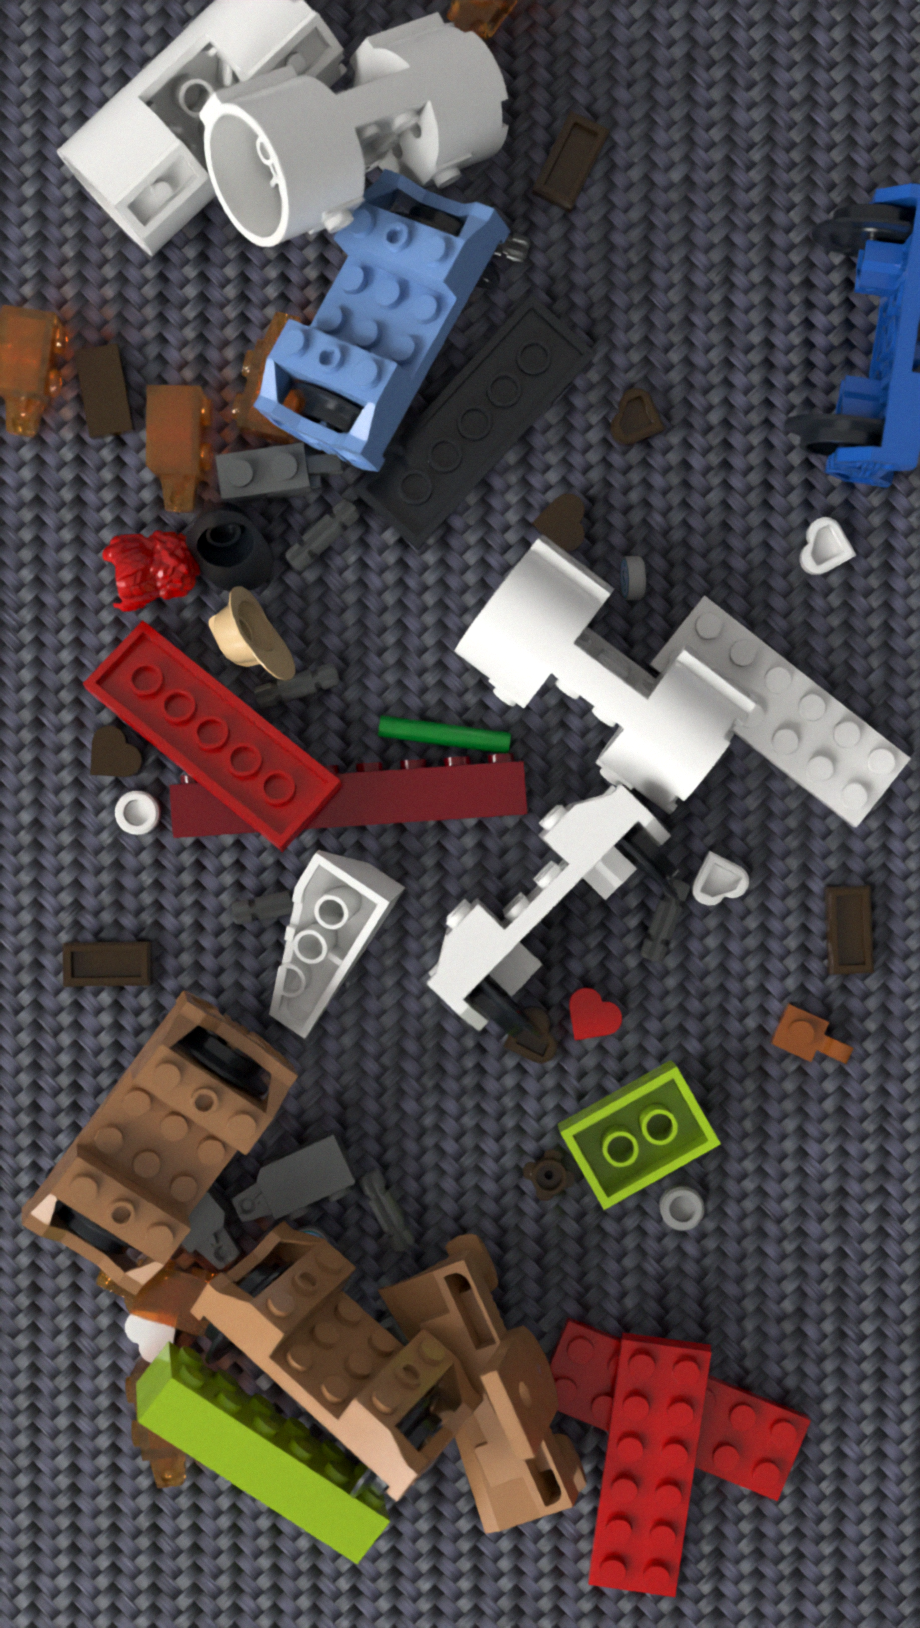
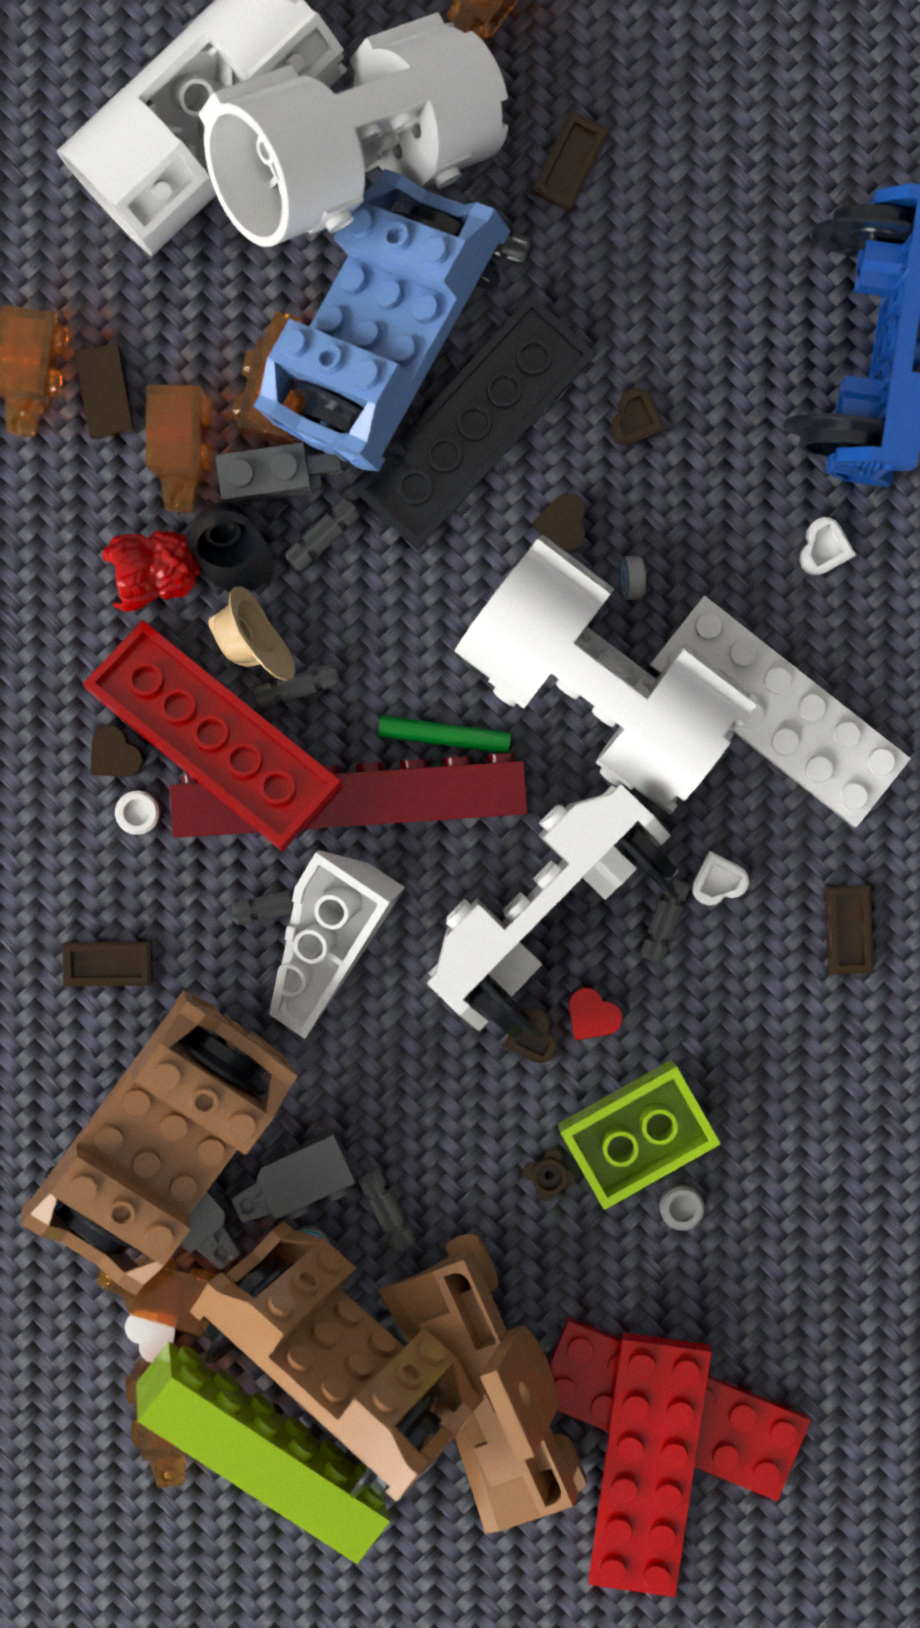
(804, 1035): dark orange plate -> none

